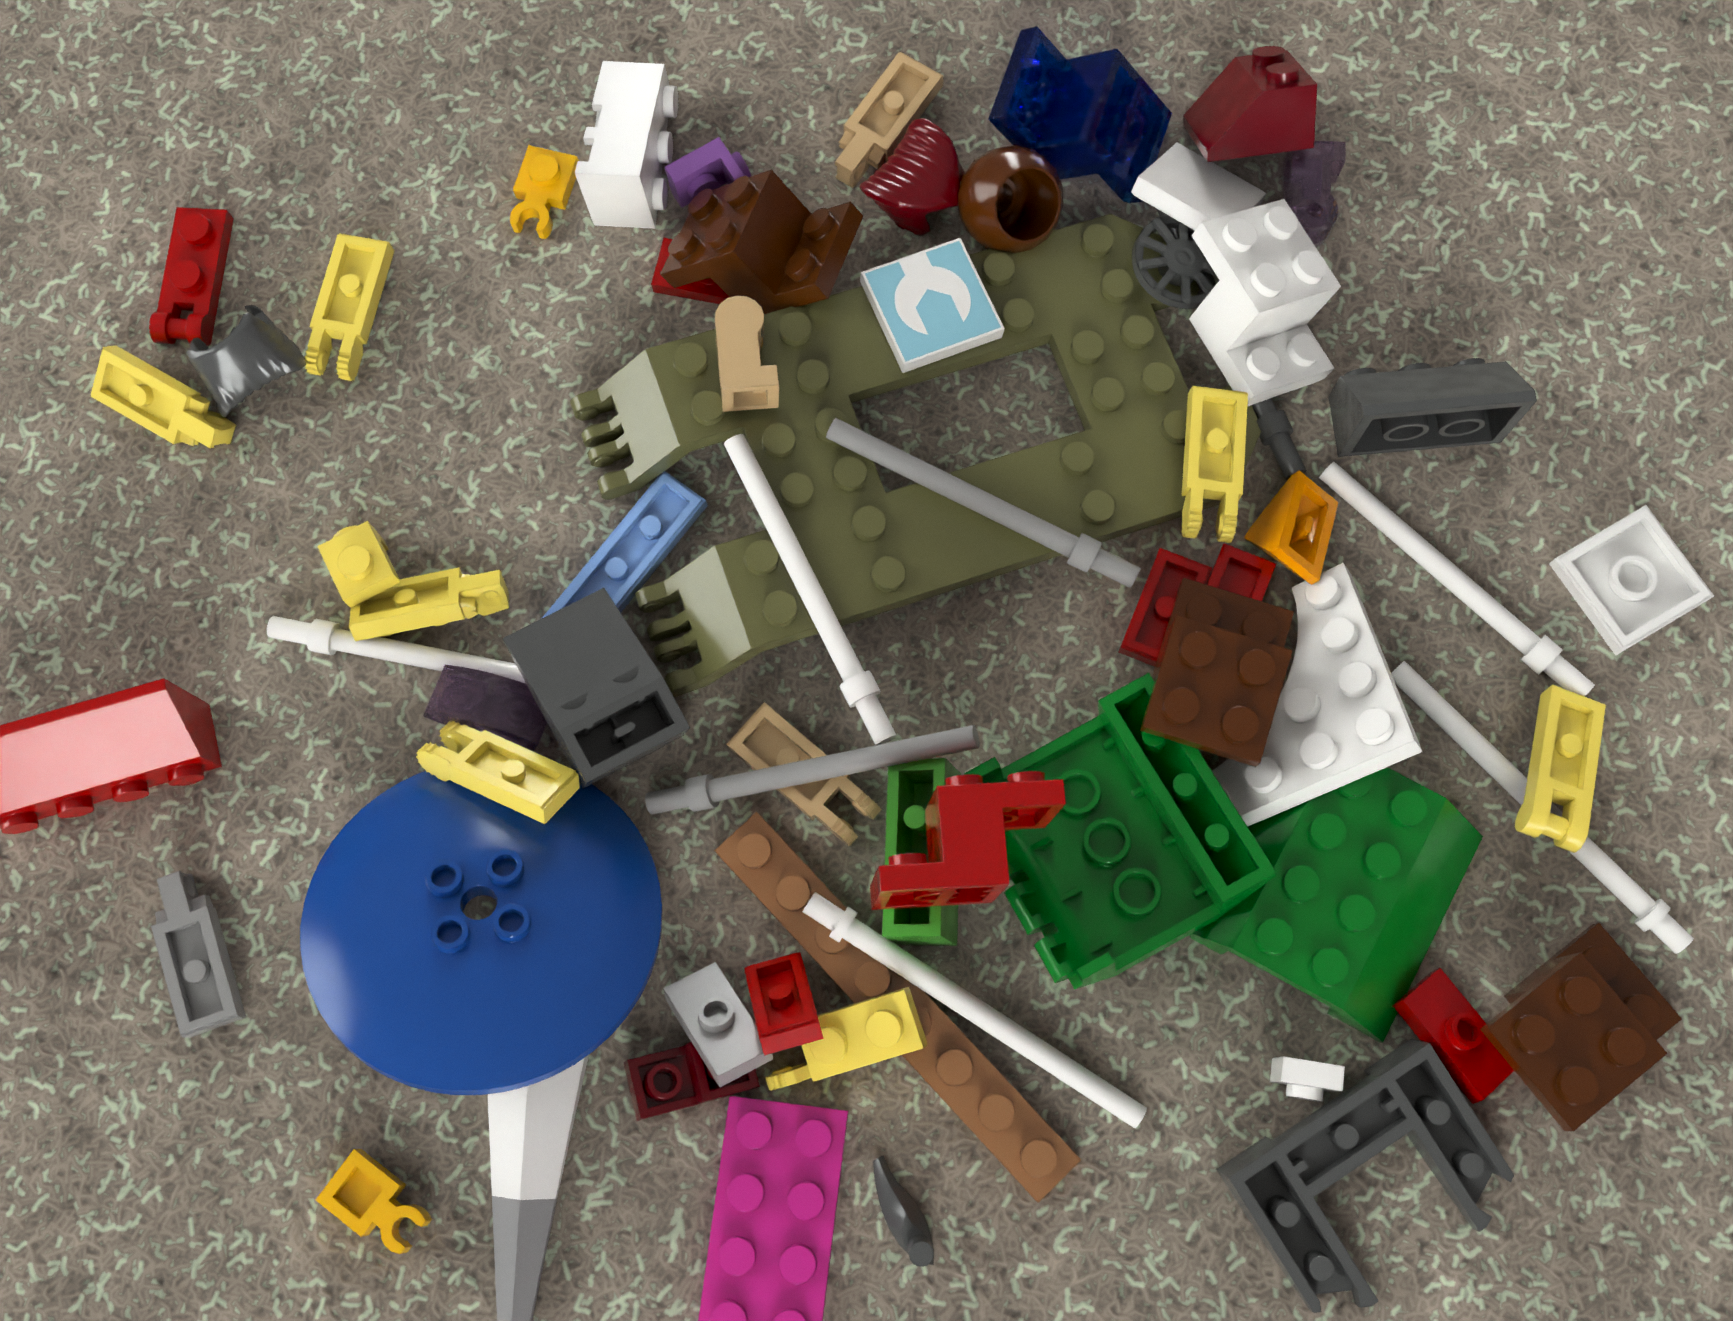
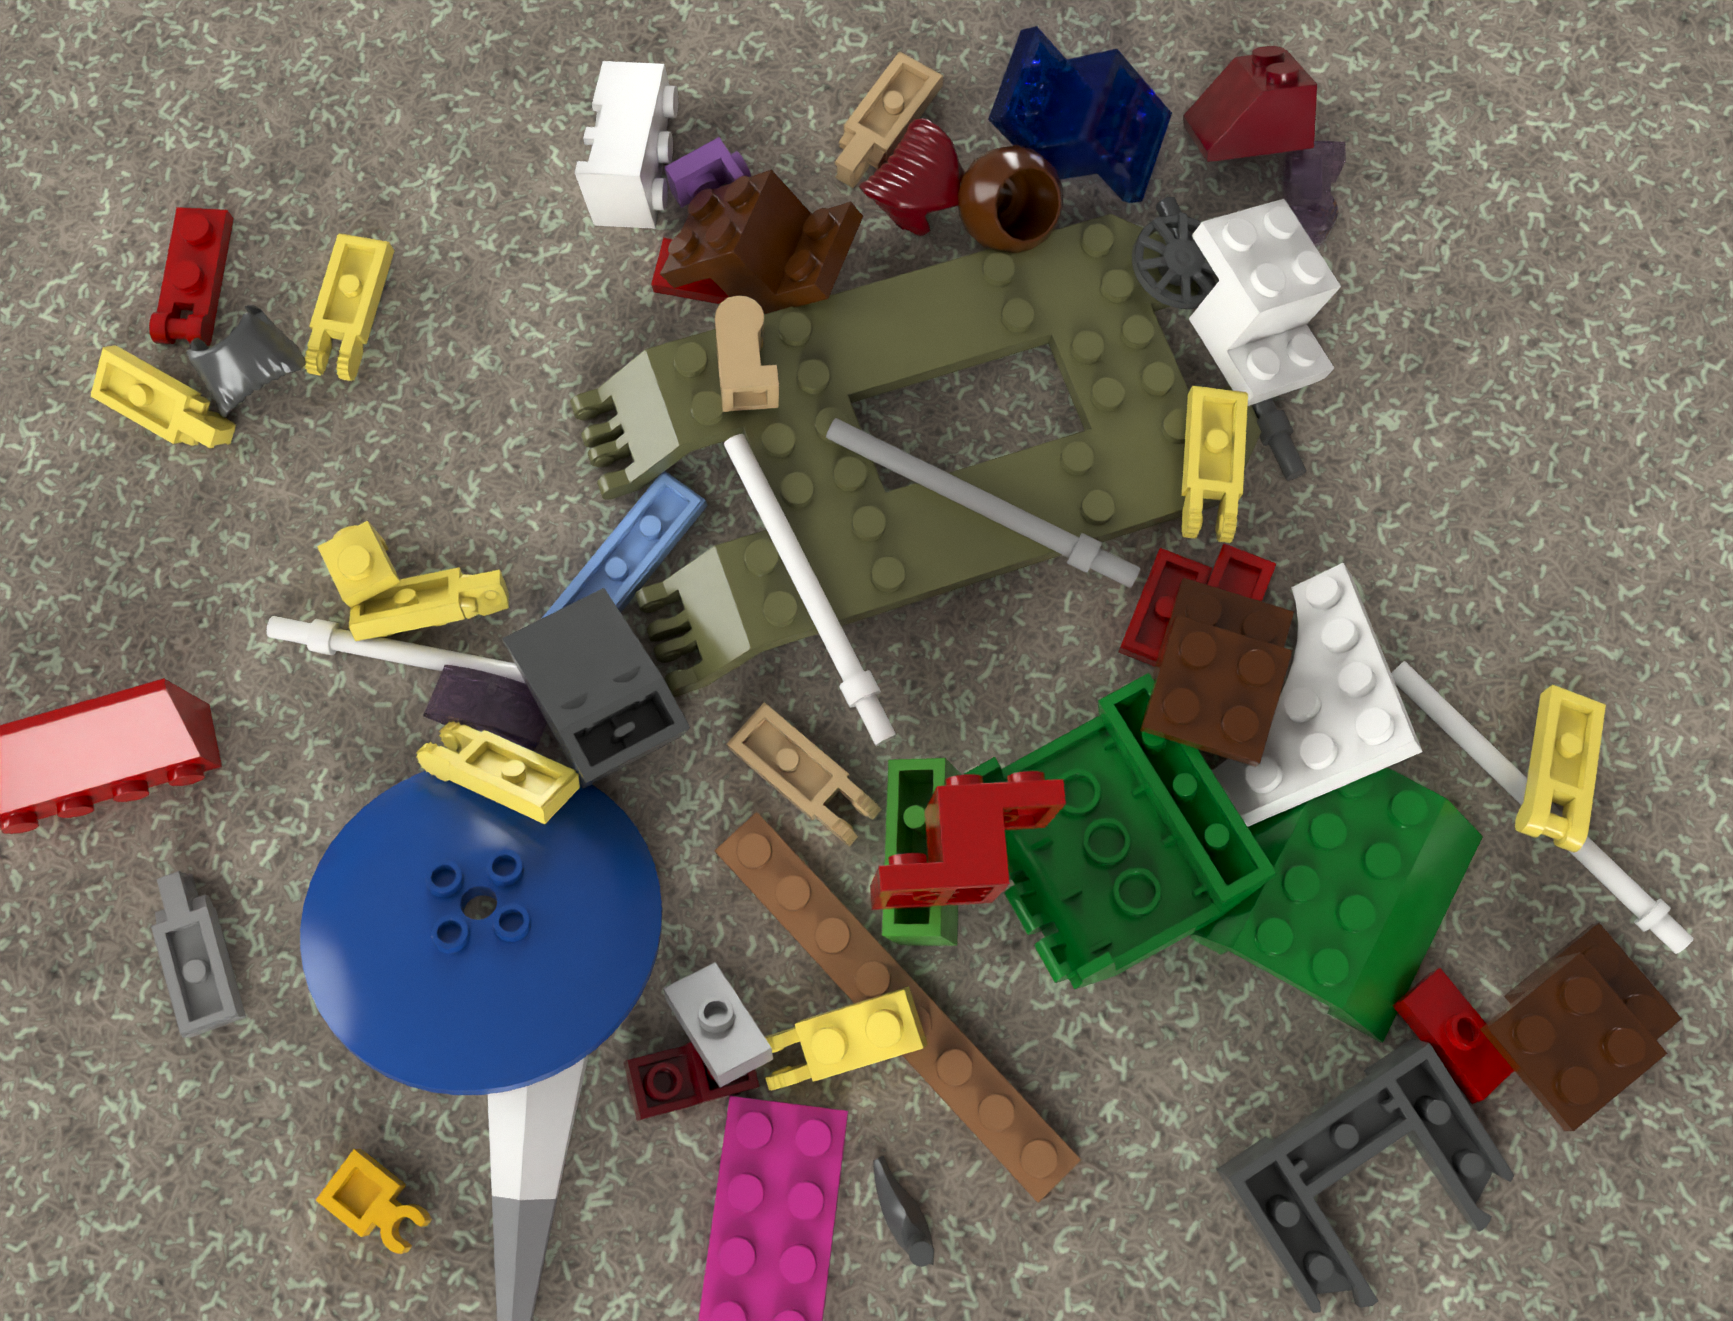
(542, 183): yellow plate -> none
(706, 791): light grey bar -> none
(782, 1003): red plate -> none
(846, 926): white bar -> none
(931, 305): tile -> none
(1194, 189): white tile -> none
(1296, 527): light orange slope -> none
(1306, 1078): white plate -> none
(1427, 407): dark grey slope -> none
(1538, 652): white bar -> none
(1631, 580): white tile -> none

